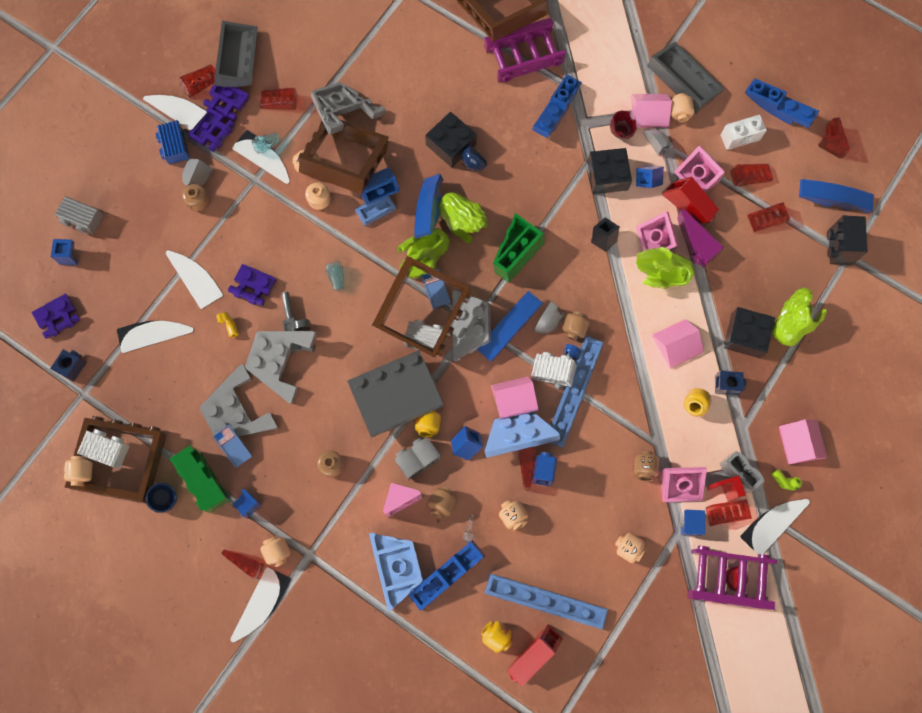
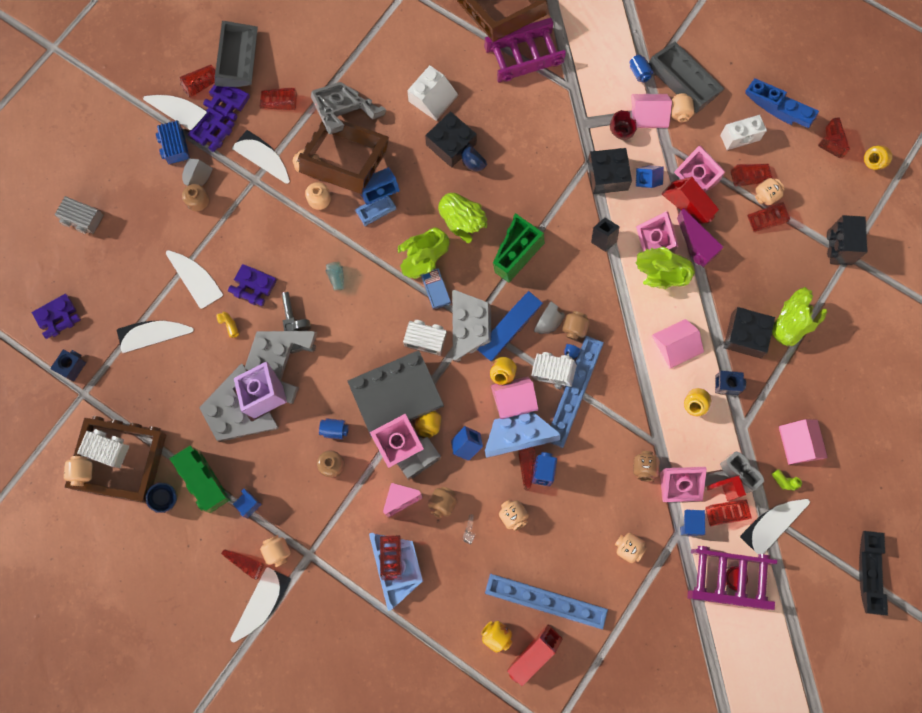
(63, 251): blue panel -> none
(232, 445): medium blue tile -> none
(259, 390): none -> lavender slope
(265, 142): clear light blue cone -> none
(333, 428): none -> blue brick
(390, 575): none -> clear red slope
(394, 292): reddish brown window -> none
(397, 440): none -> bright pink slope
(427, 206): blue slope -> none
(432, 93): none -> white slope
(446, 575): blue slope -> none
(503, 371): none -> yellow head
(557, 107): blue slope -> none
(640, 68): none -> blue brick
(658, 140): light grey brick -> none
(769, 191): none -> light nougat head
(834, 194): blue slope -> none
(871, 157): none -> yellow head
(871, 573): none -> black slope

